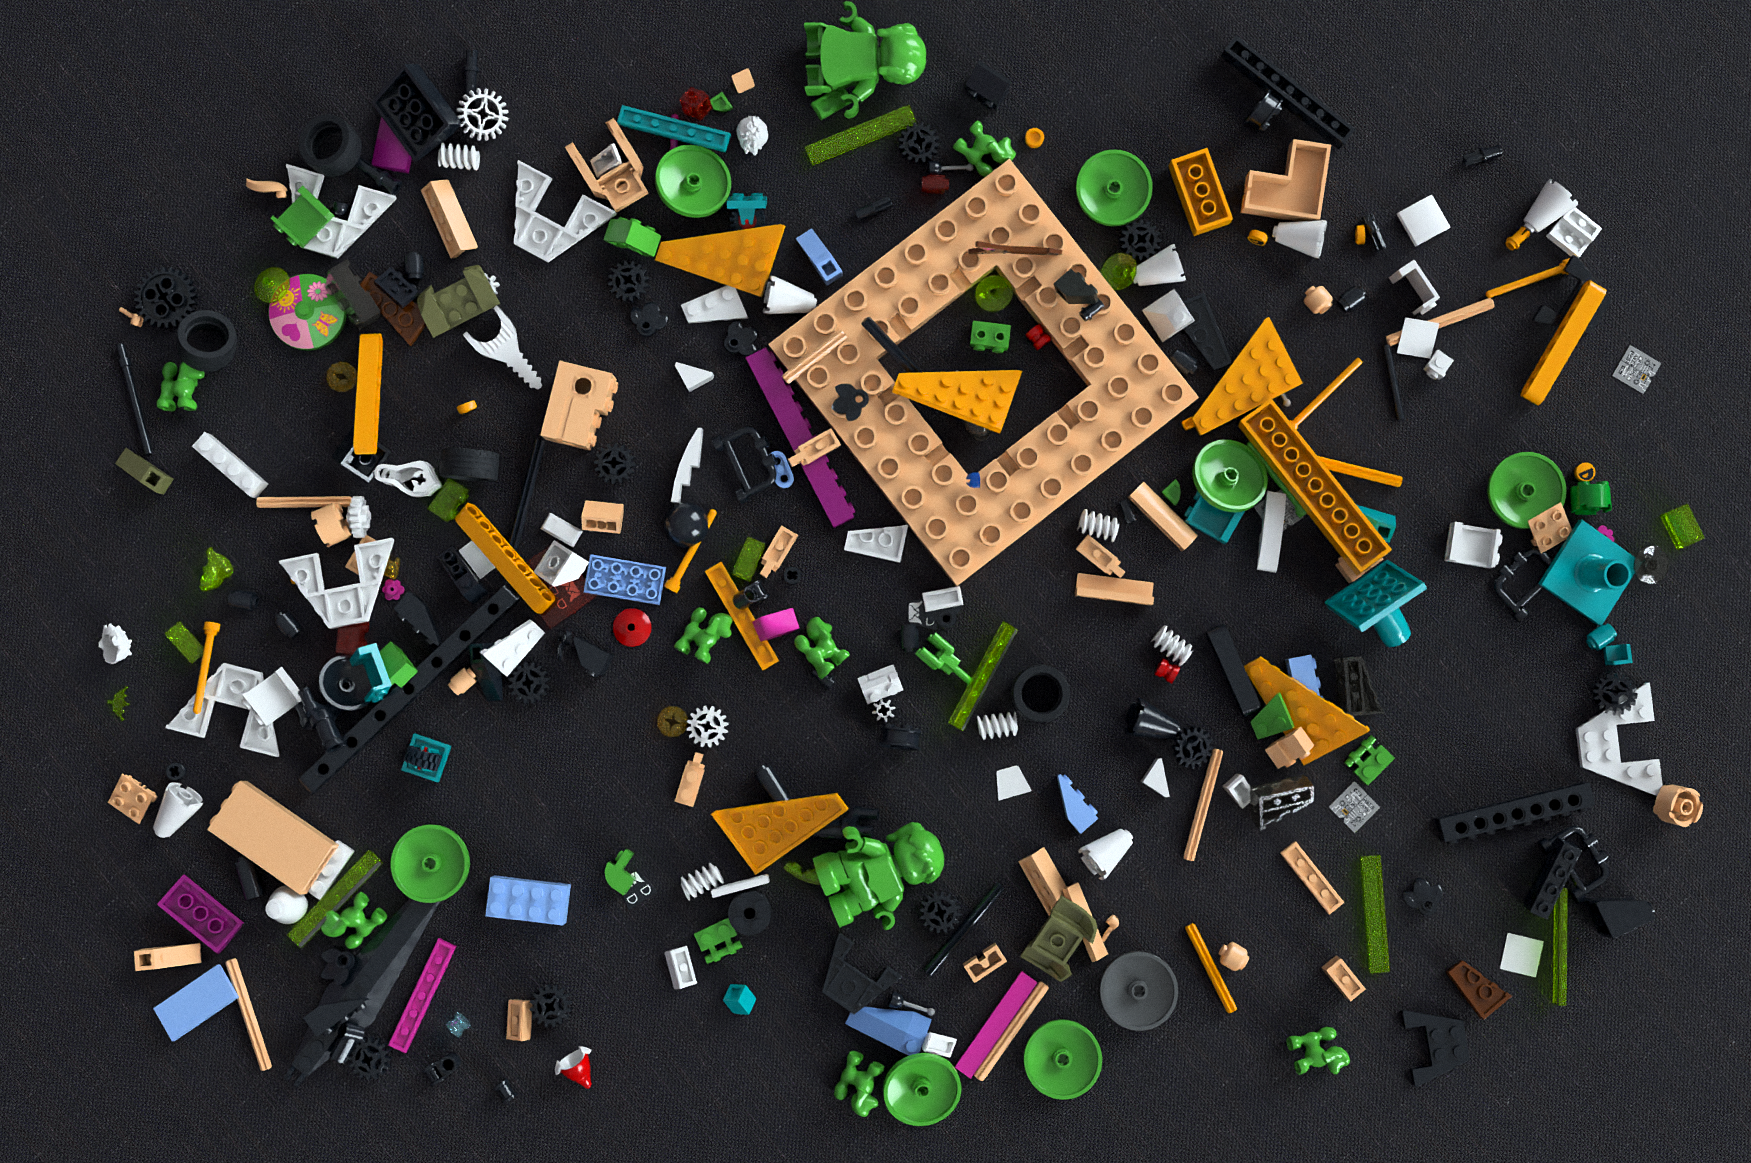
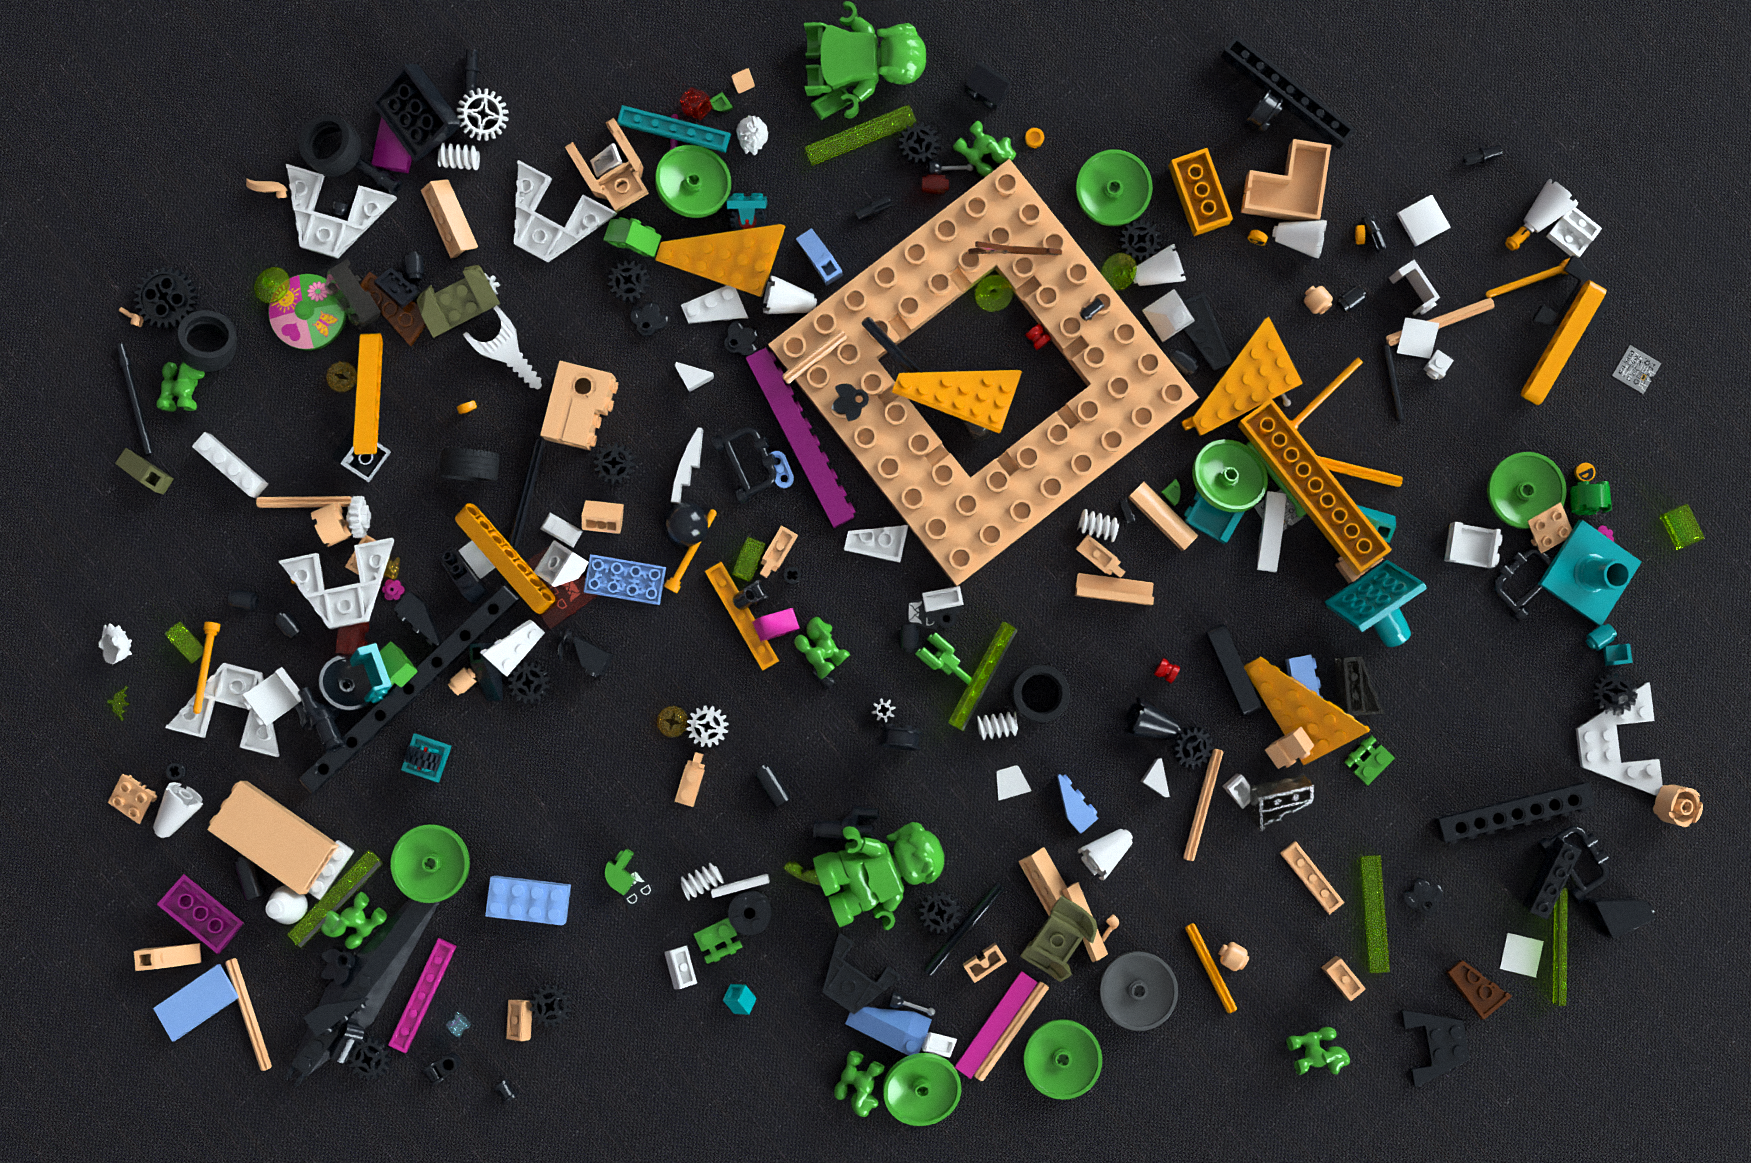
(215, 571): clear neon green hair -> none
(303, 218): bright green panel -> none
(406, 472): white piece -> none
(448, 500): clear neon green bracket -> none
(576, 1067): hat -> none
(639, 634): red dish -> none
(704, 638): bright green animal -> none
(774, 828): light orange wing -> none
(815, 448): light nougat hinge -> none
(880, 684): white brick -> none
(974, 480): blue hinge -> none
(990, 336): bright green brick -> none
(1075, 289): pearl dark grey slope -> none
(1171, 644): white piece -> none
(1272, 718): bright green wing -> none
(1354, 807): light grey sticker -> none
(1657, 566): clear smoke dish -> none

